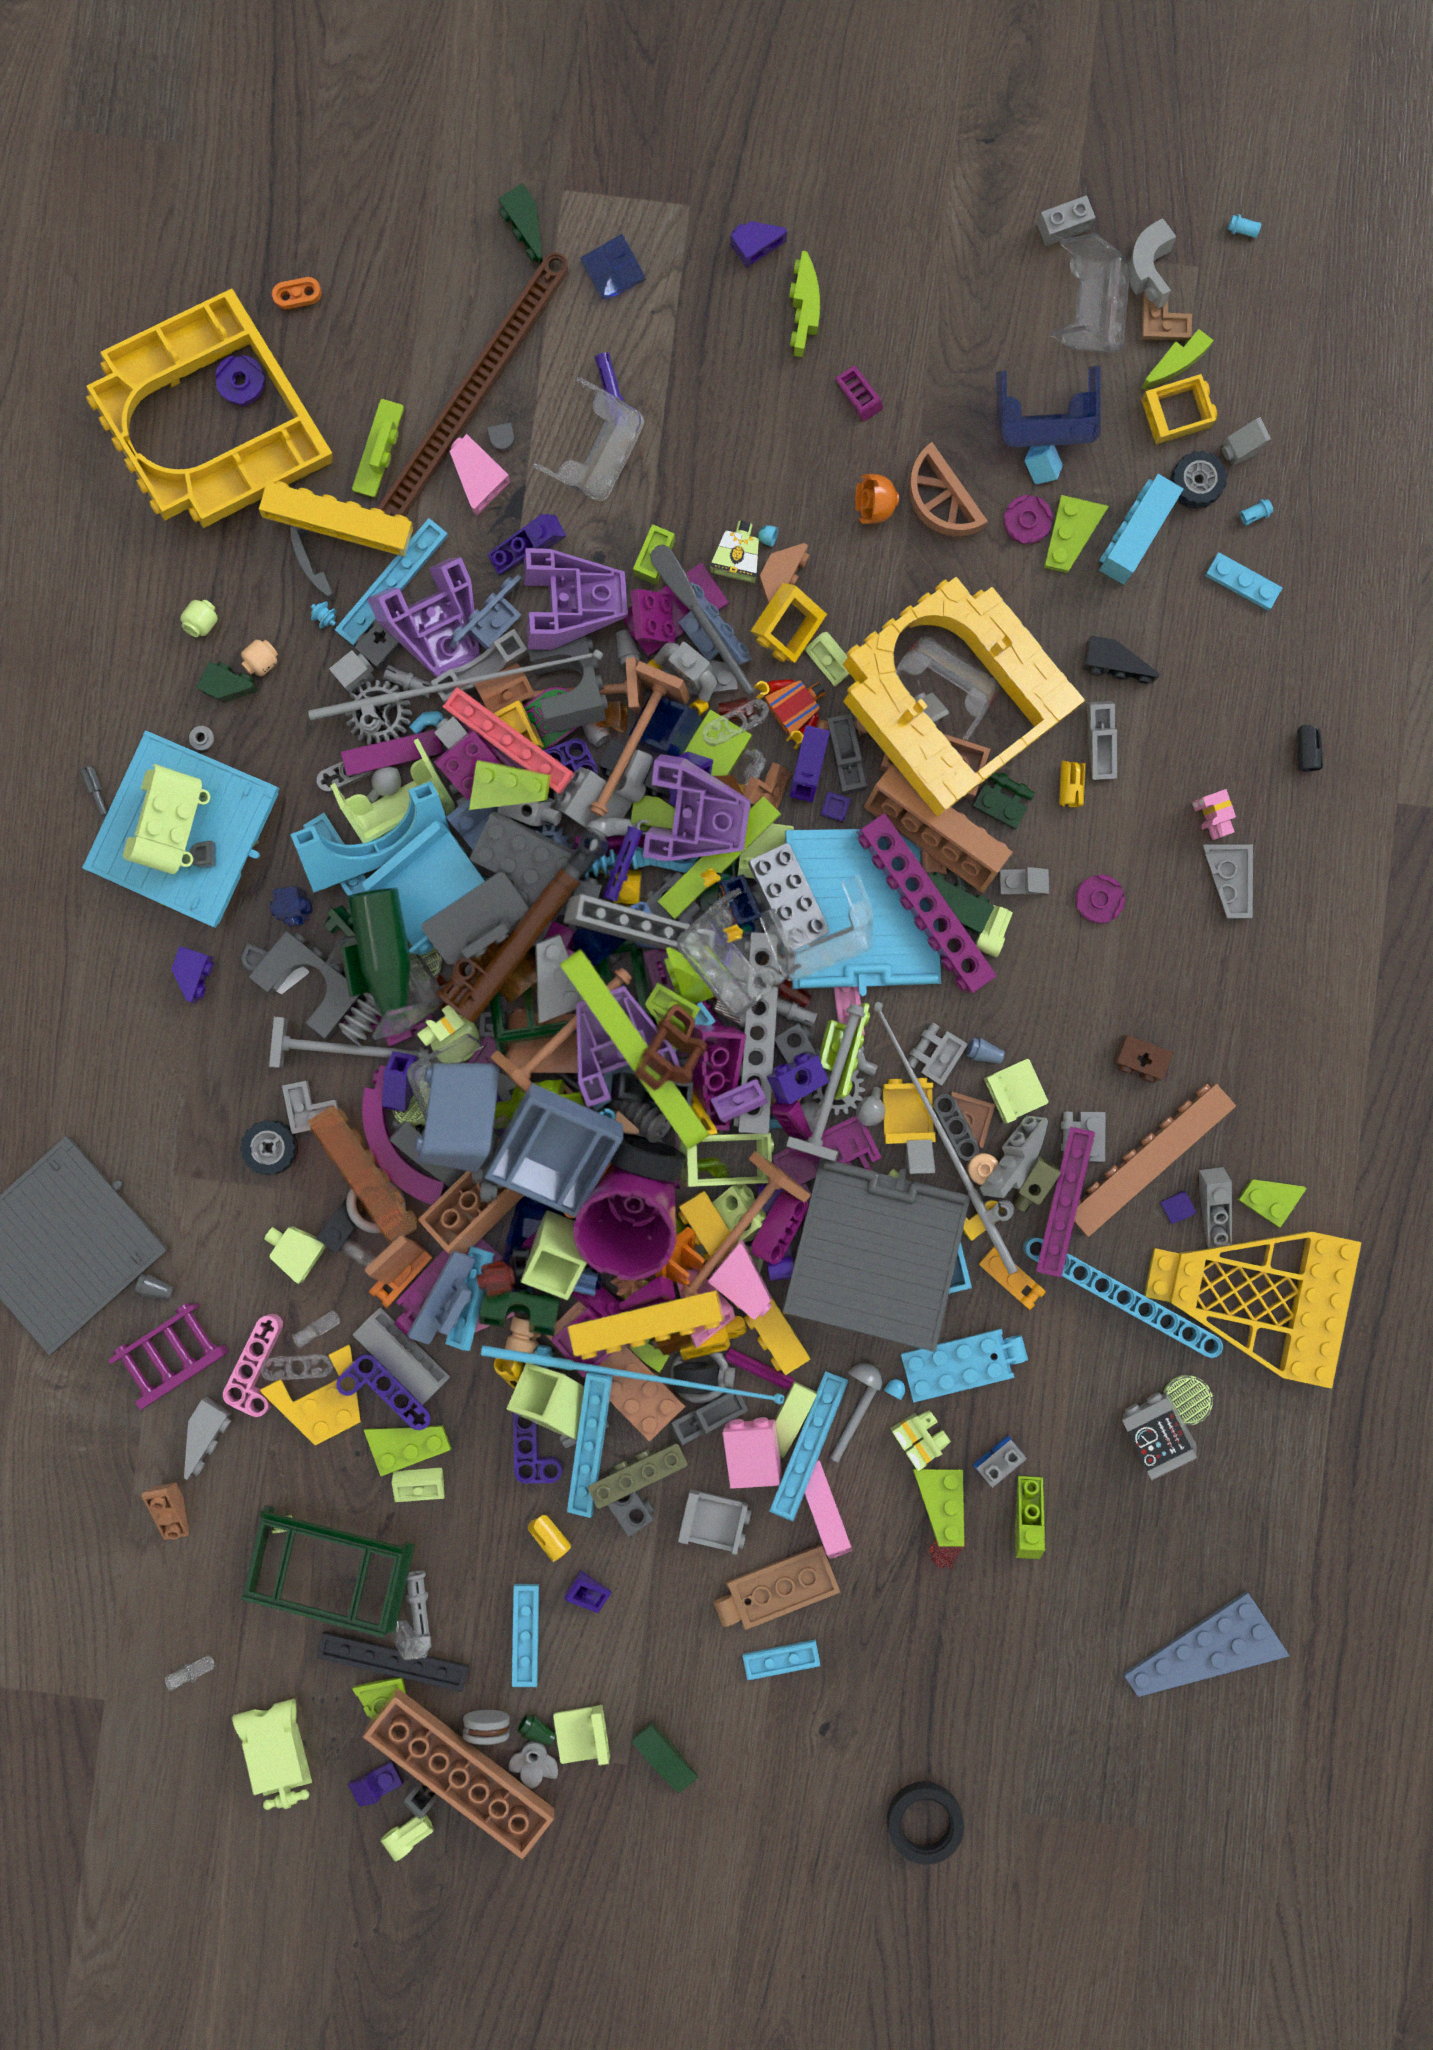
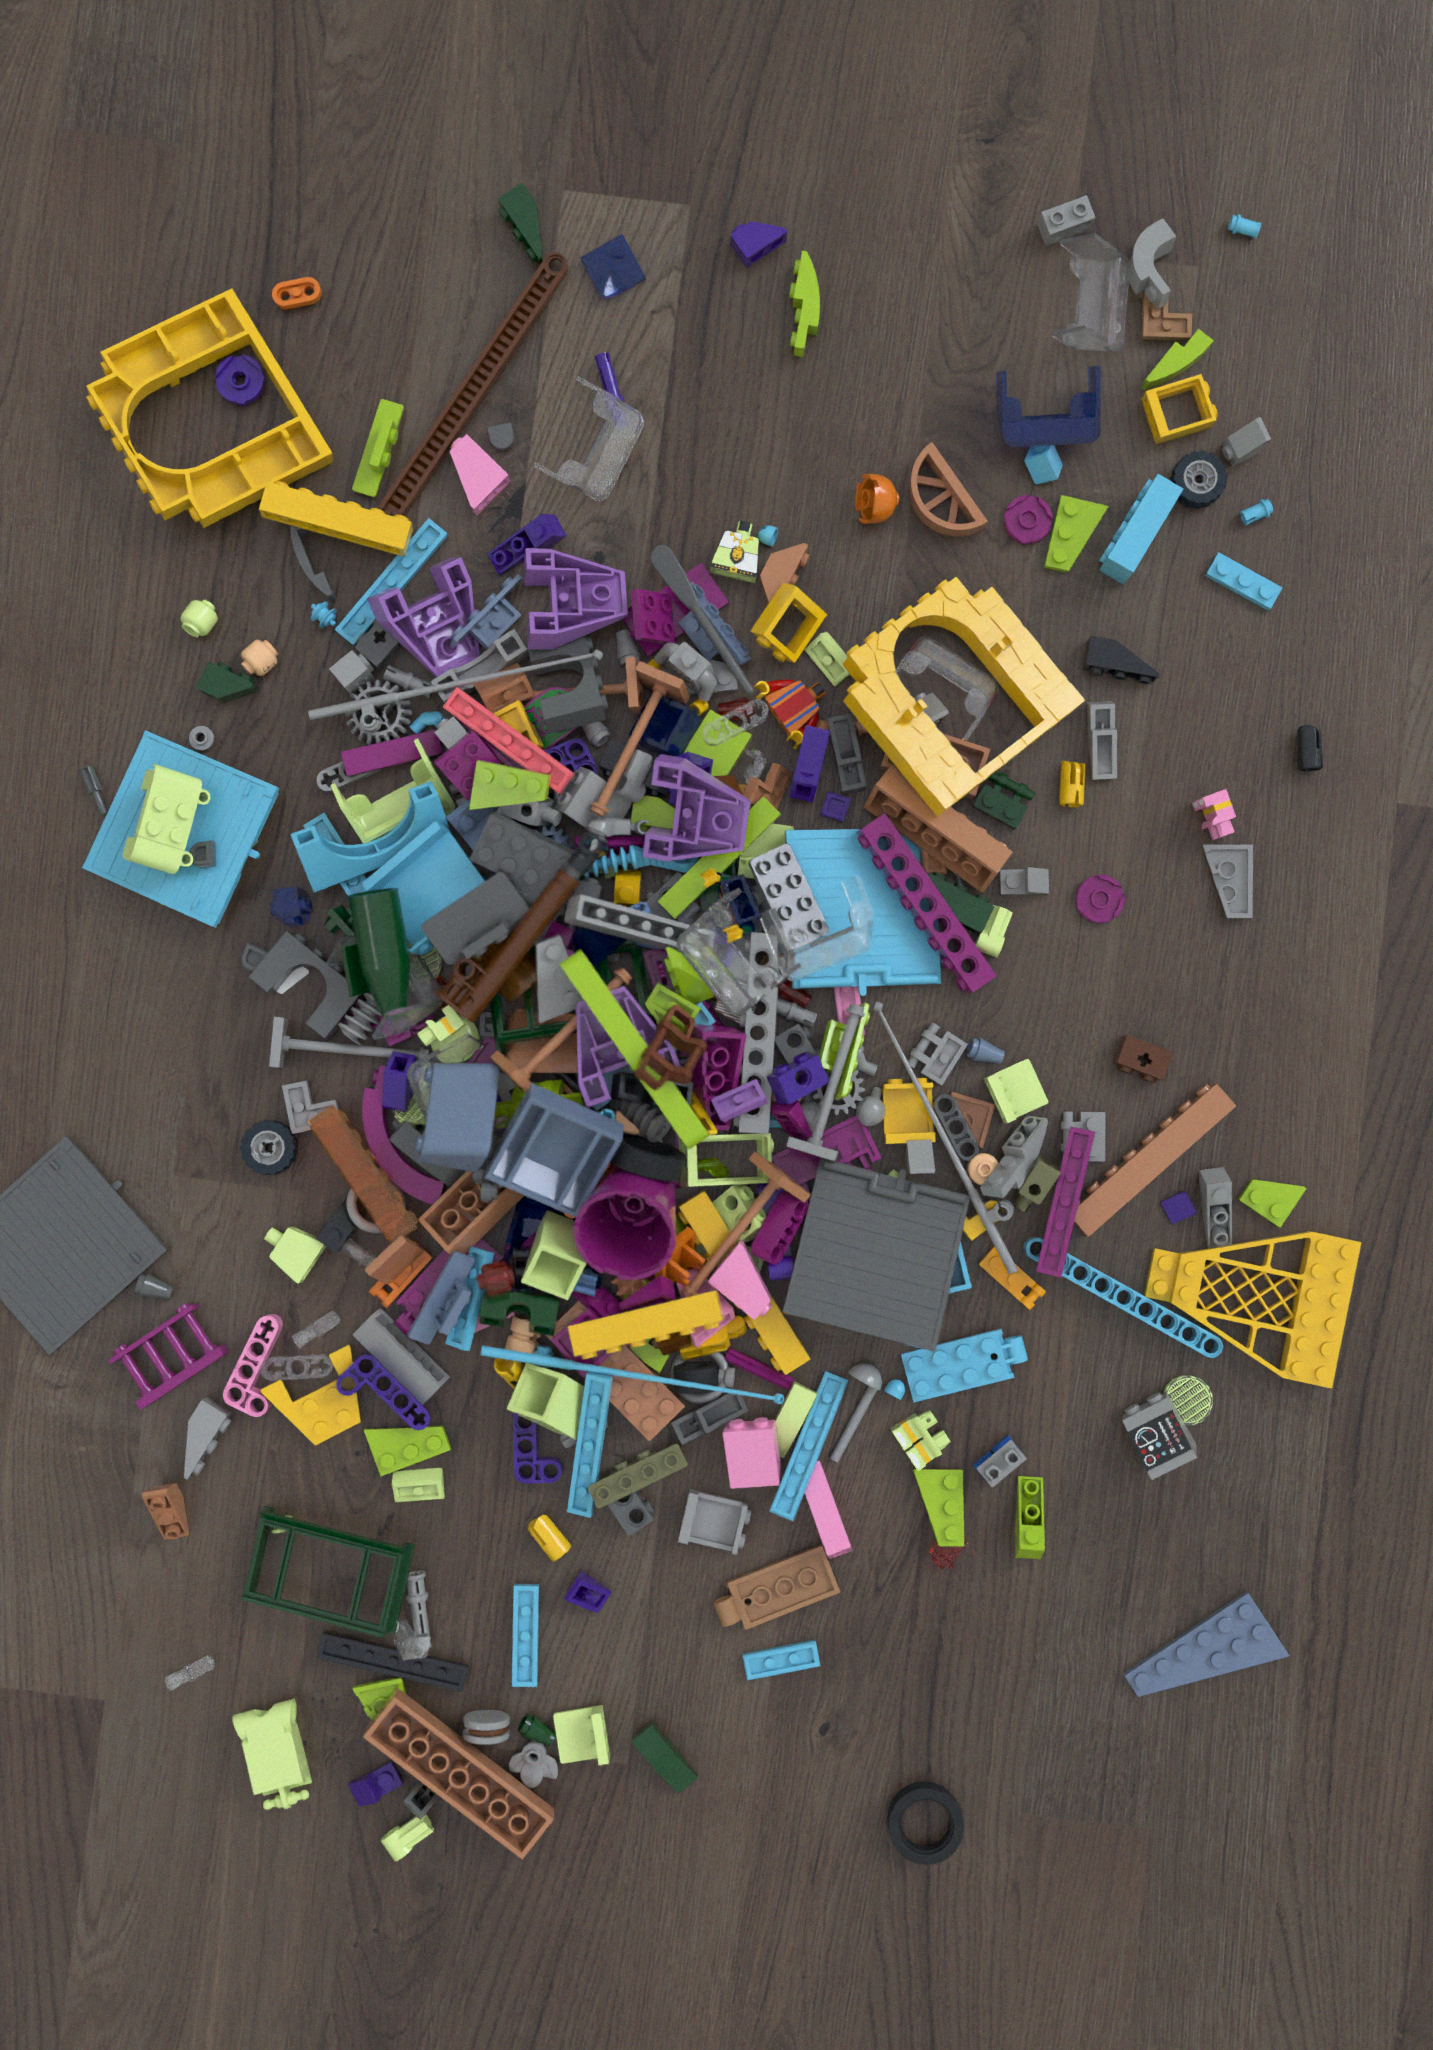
(191, 972): dark purple slope -> none
(385, 782): light grey piece -> none
(611, 891): dark purple pin -> none
(615, 716): clear orange bracket -> none
(643, 567): lime panel -> none
(868, 405): magenta slope -> none

